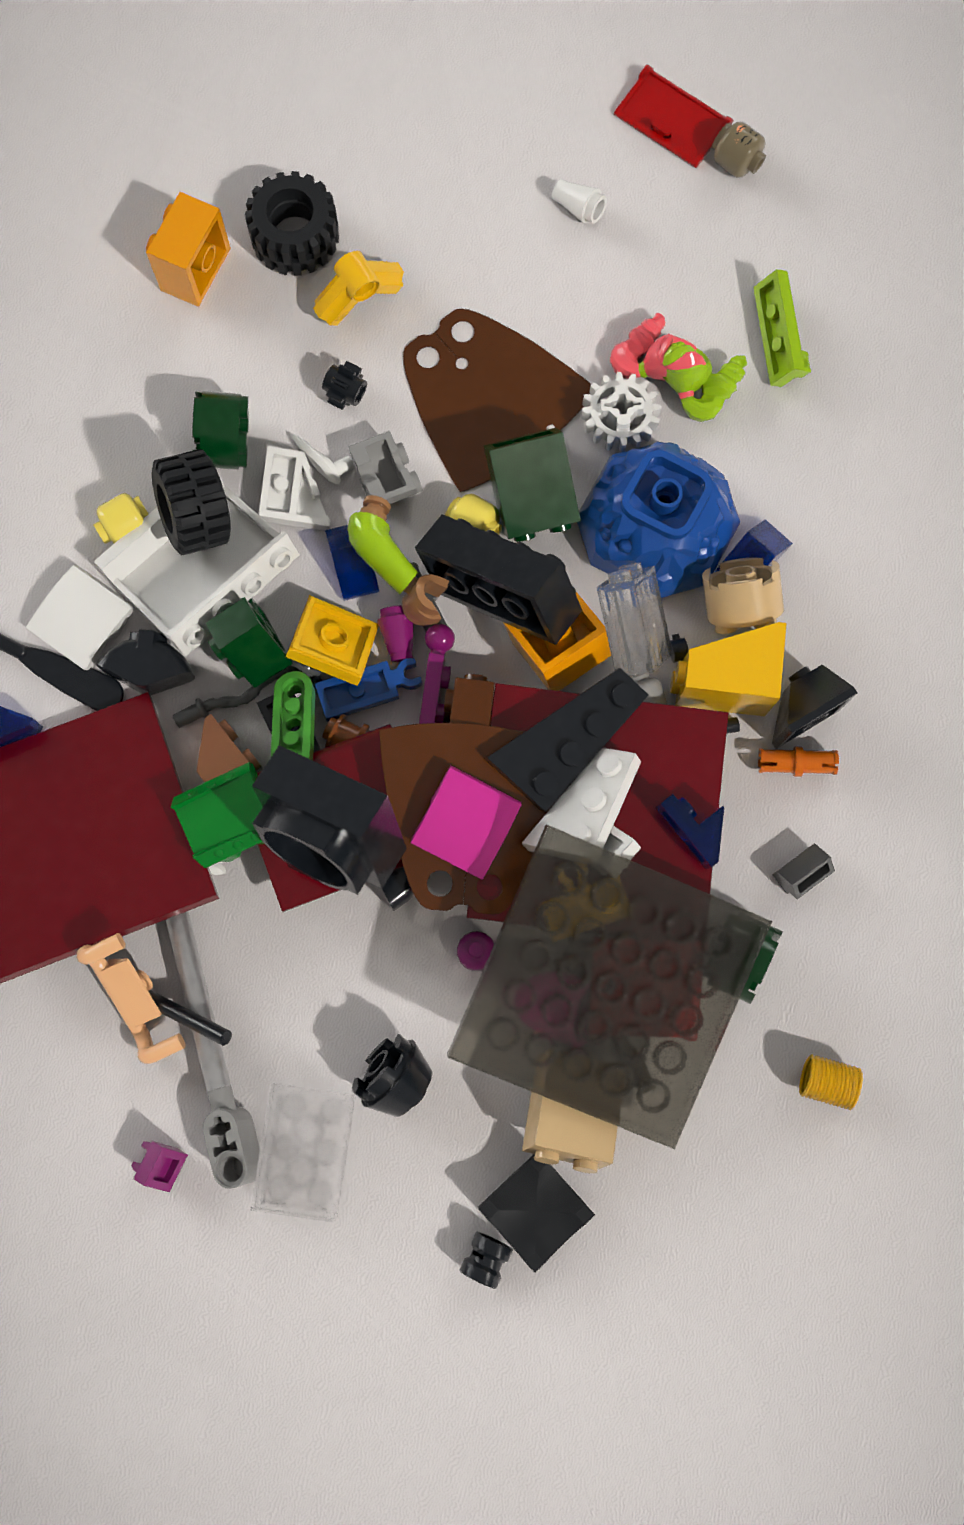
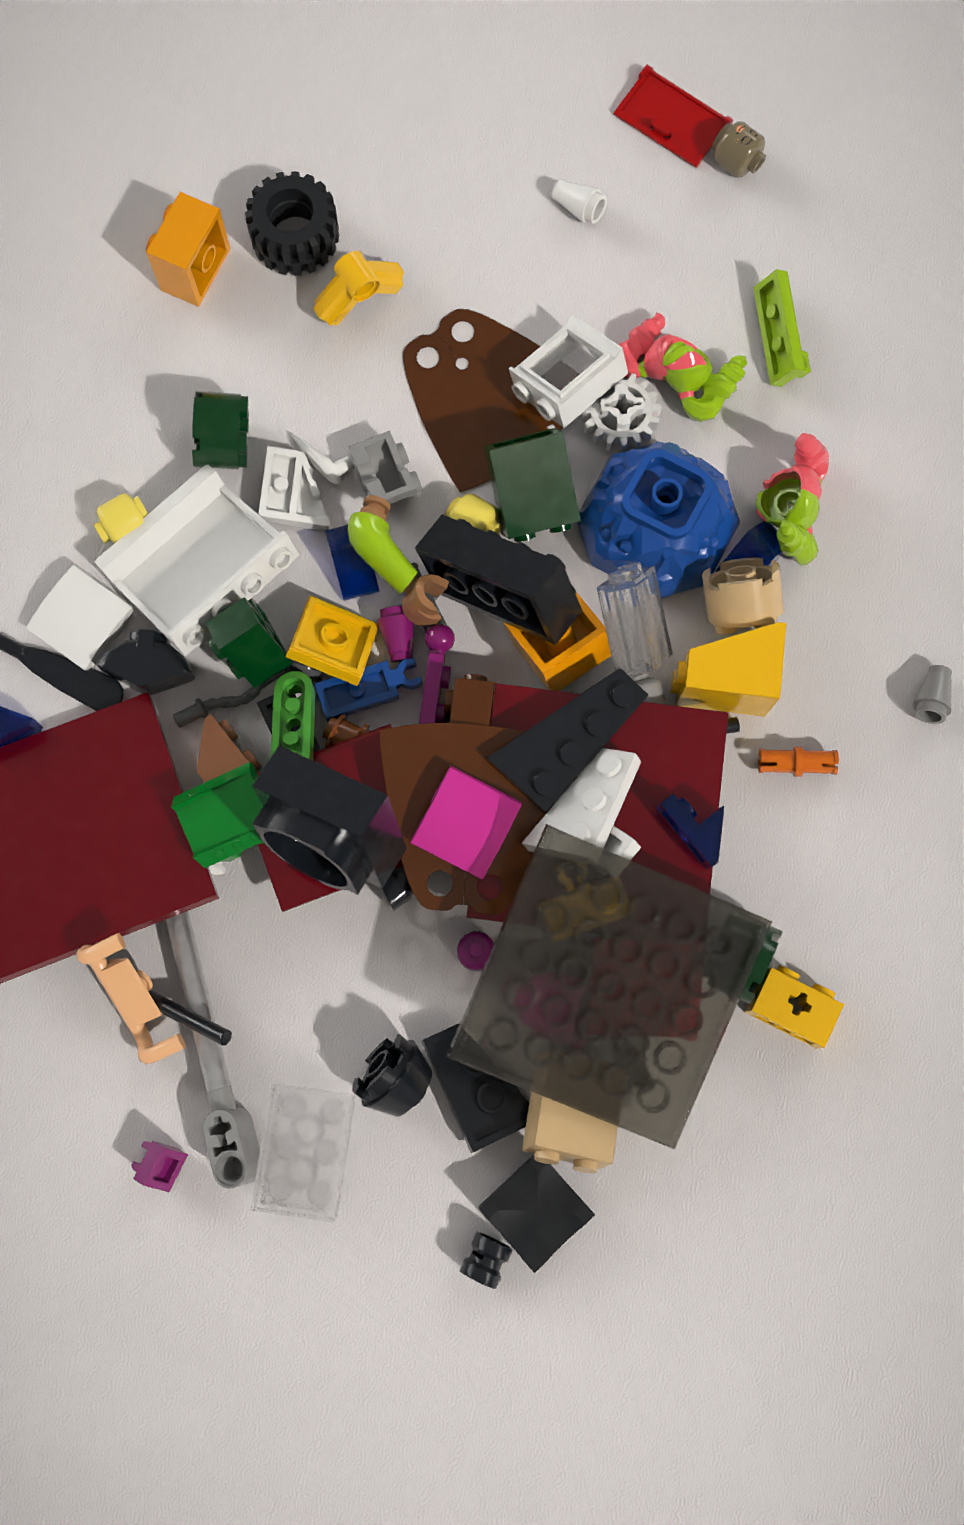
(191, 502): black tyre -> none
(344, 385): black gear -> none
(480, 1102): none -> black wing
(569, 372): none -> white window
(679, 648): black piece -> none
(797, 488): none -> lime hair
(805, 871): dark grey piece -> none
(809, 701): black slope -> none
(810, 1025): none -> yellow brick
(831, 1082): yellow piece -> none
(934, 696): none -> light grey cone

